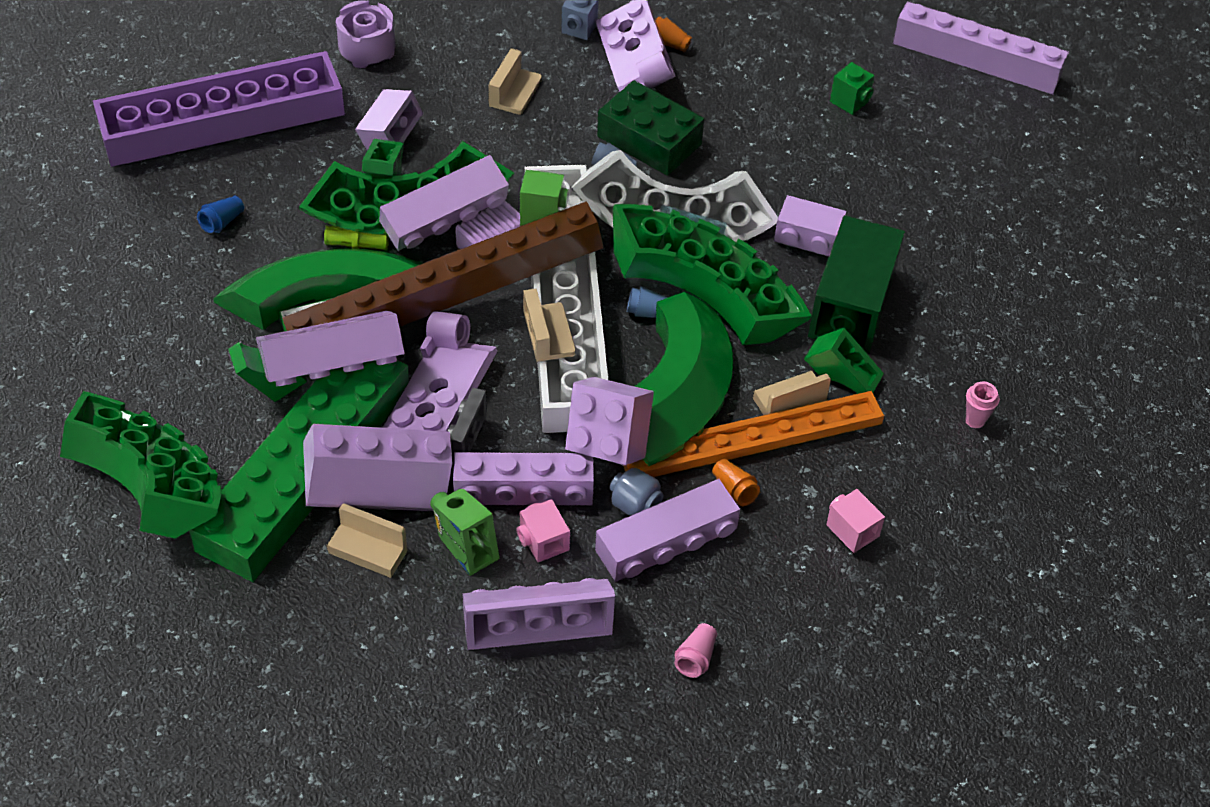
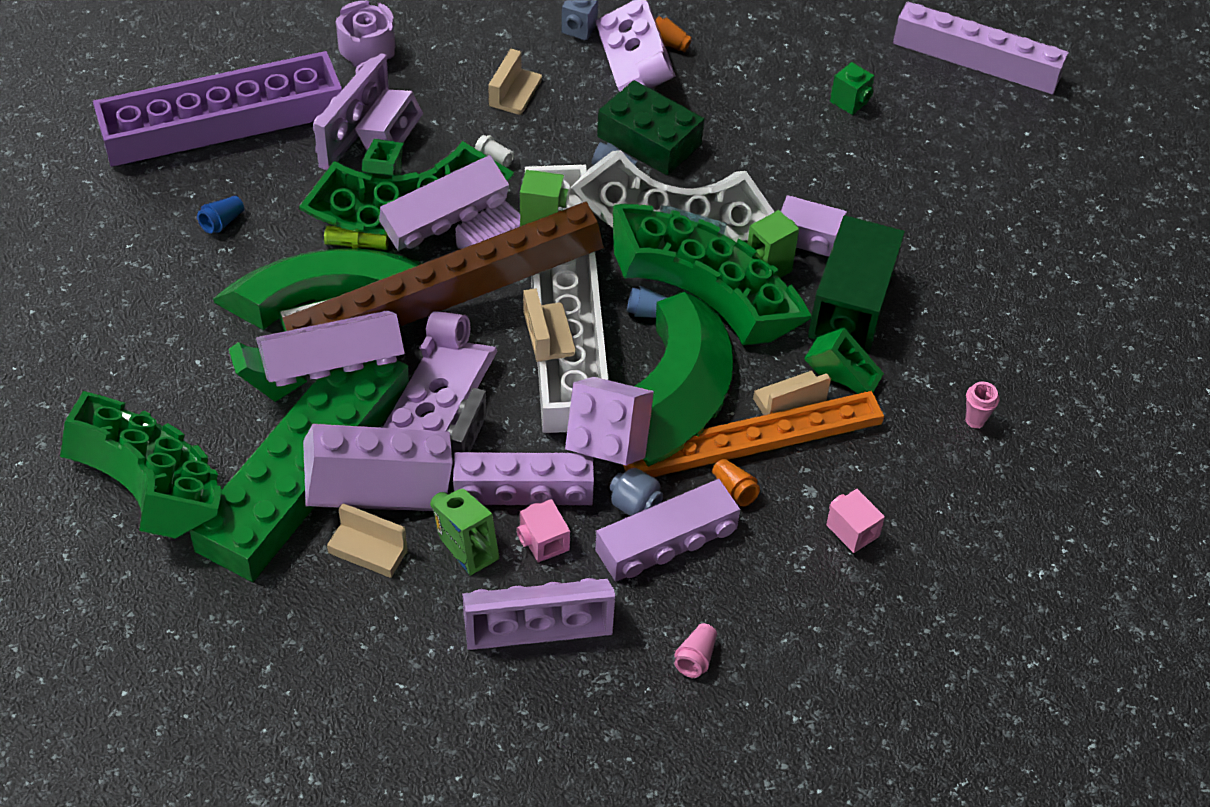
(338, 122): none -> lavender hinge
(499, 153): none -> white pin
(775, 241): none -> bright green brick

